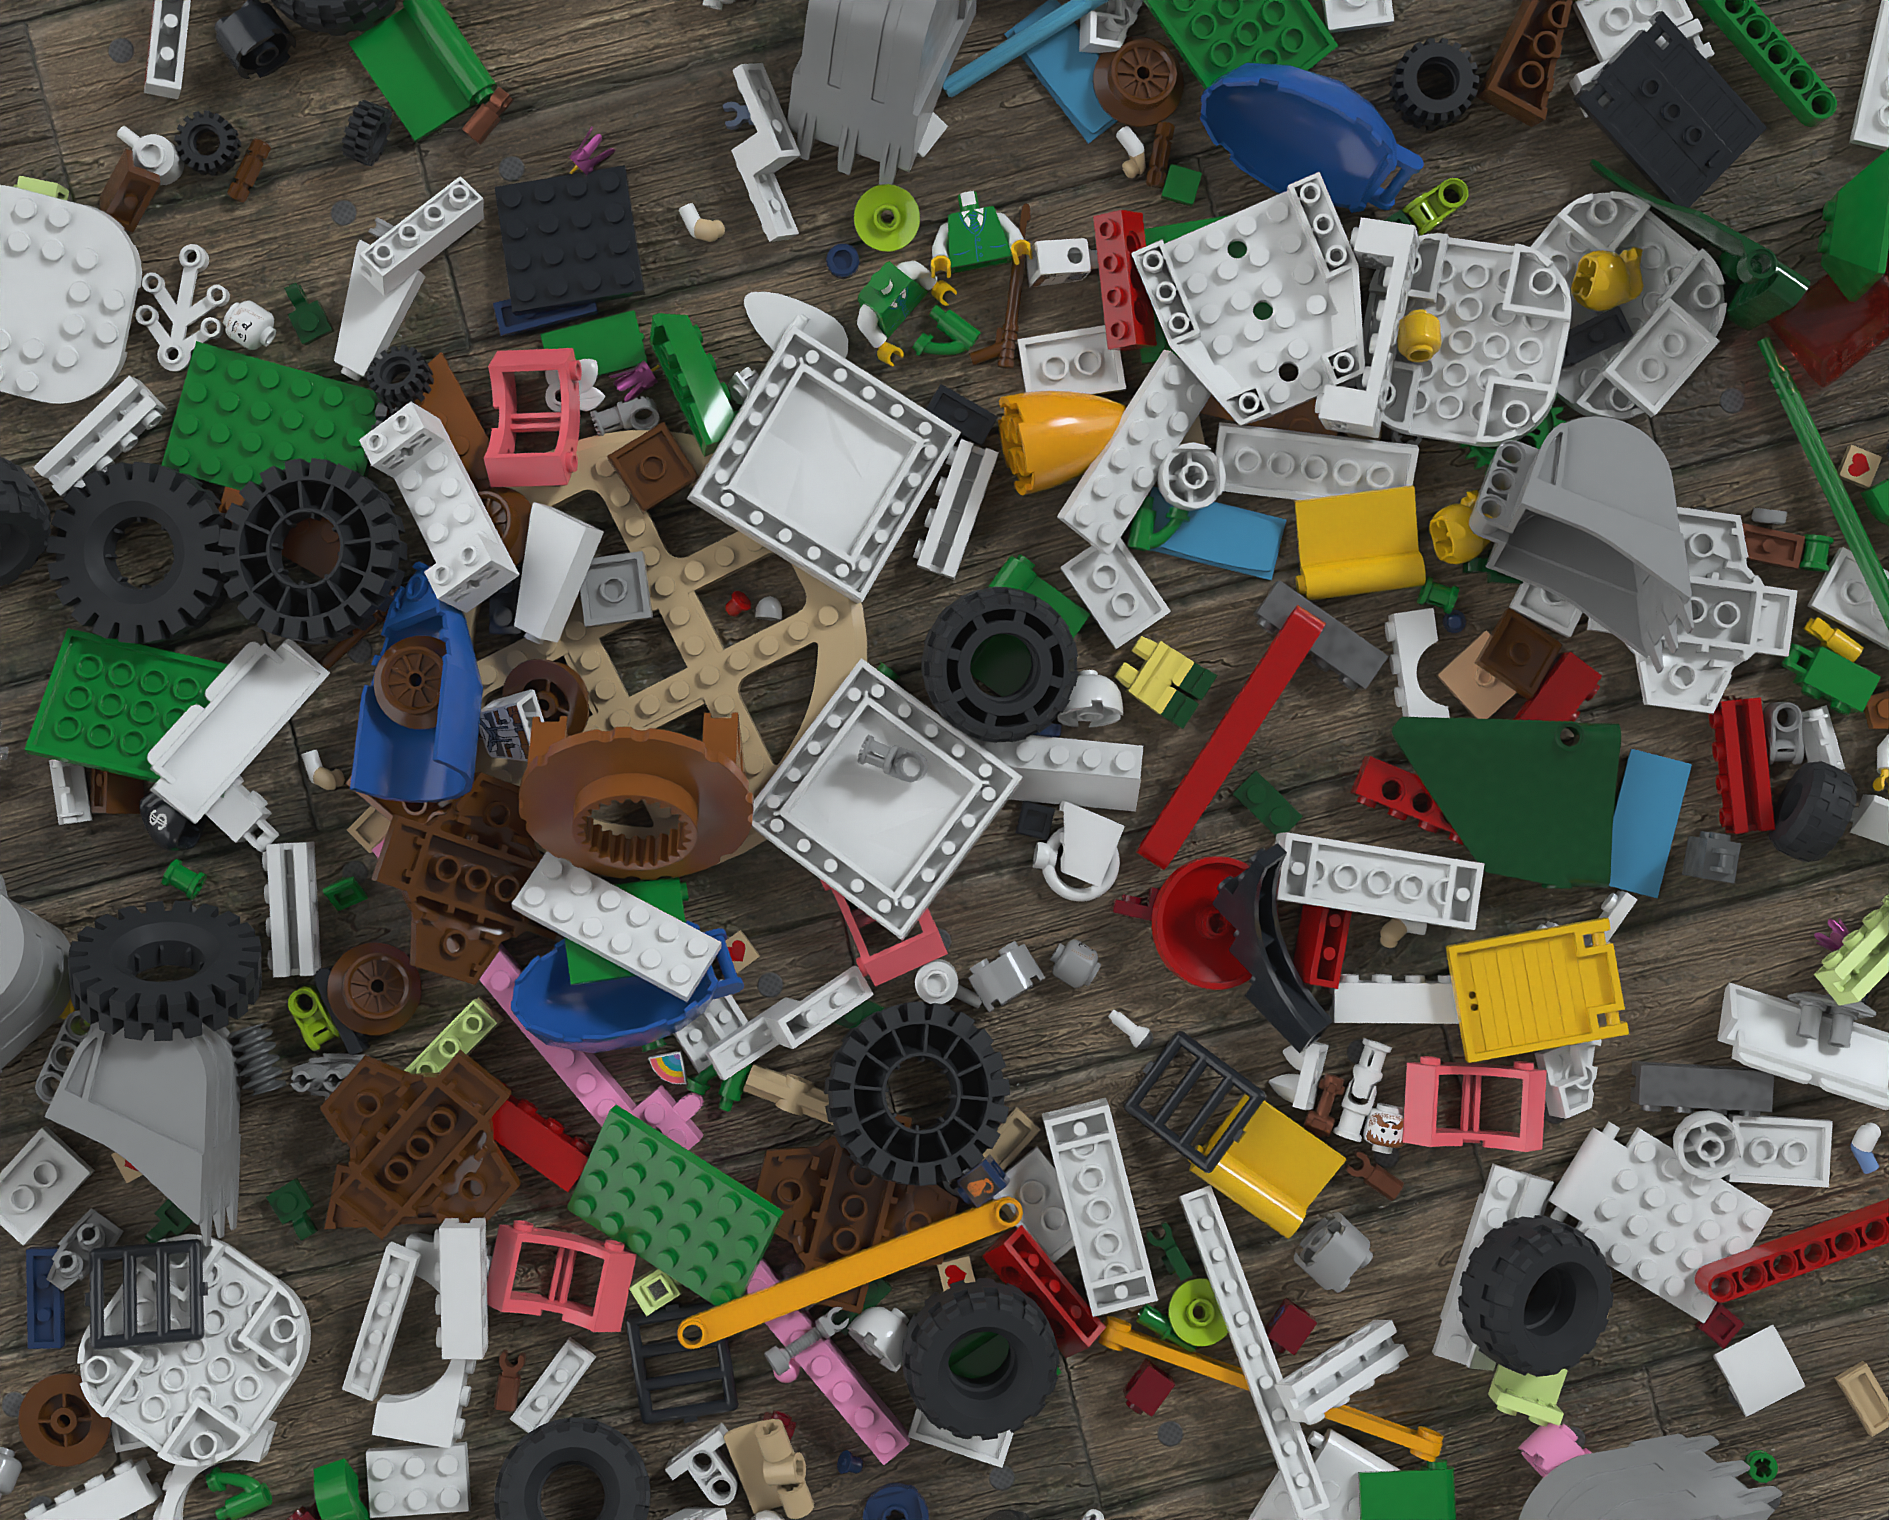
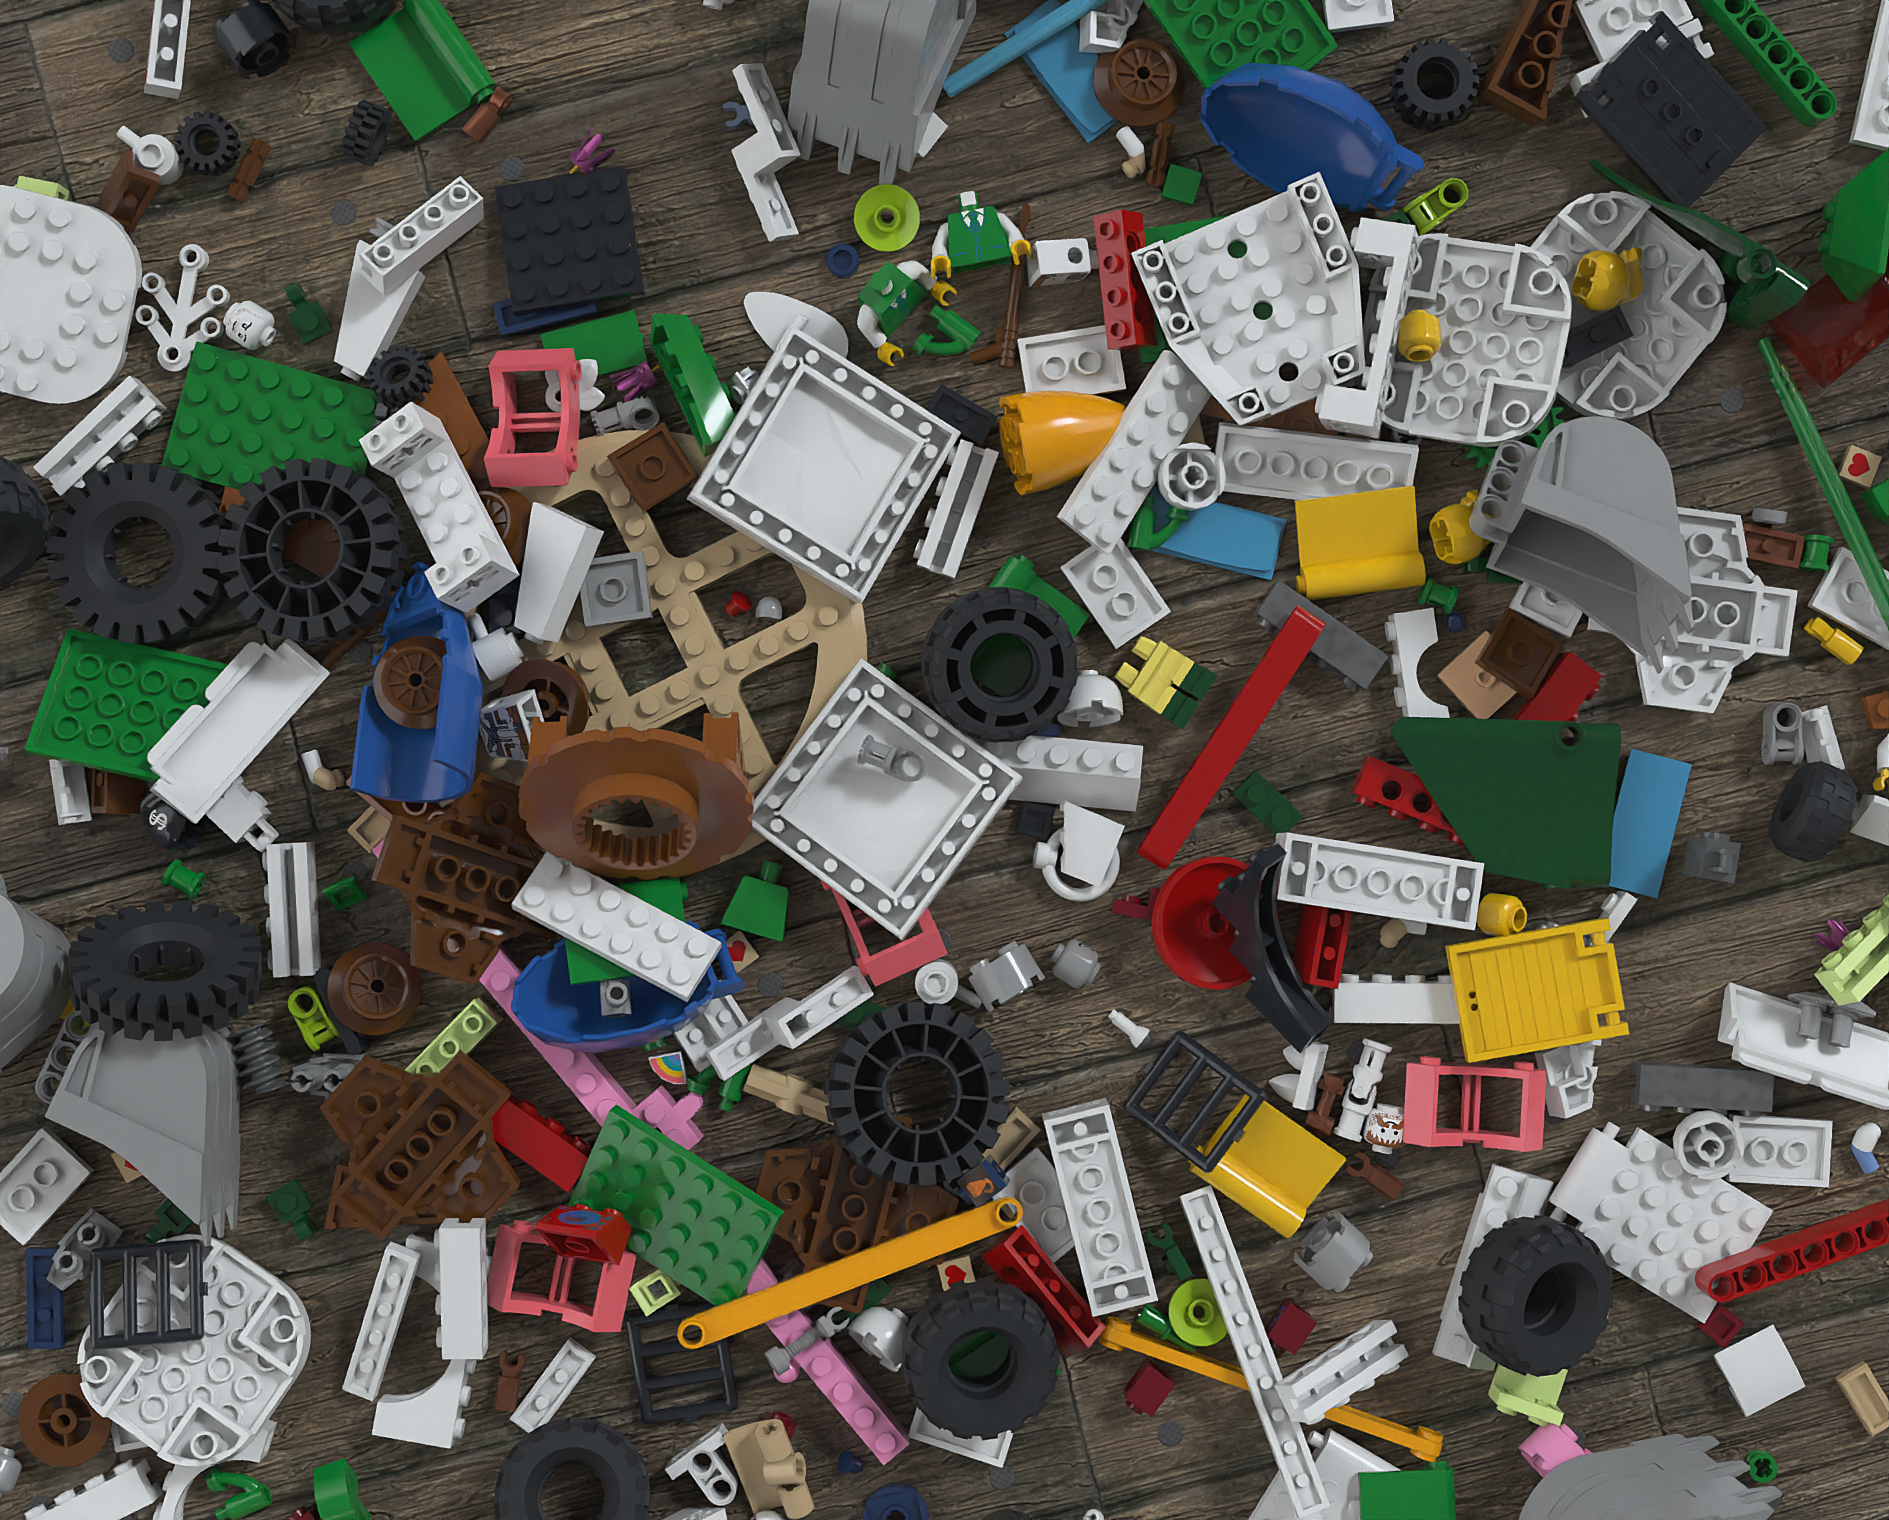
(418, 1480): white plate -> none
(495, 652): none -> white piece
(586, 1233): none -> red slope
(615, 999): none -> light grey axle
(701, 228): arm -> none
(760, 903): none -> green torso
(1501, 915): none -> yellow head
(1660, 357): white plate -> none
(1742, 766): red brick -> none
(1831, 678): green brick -> none

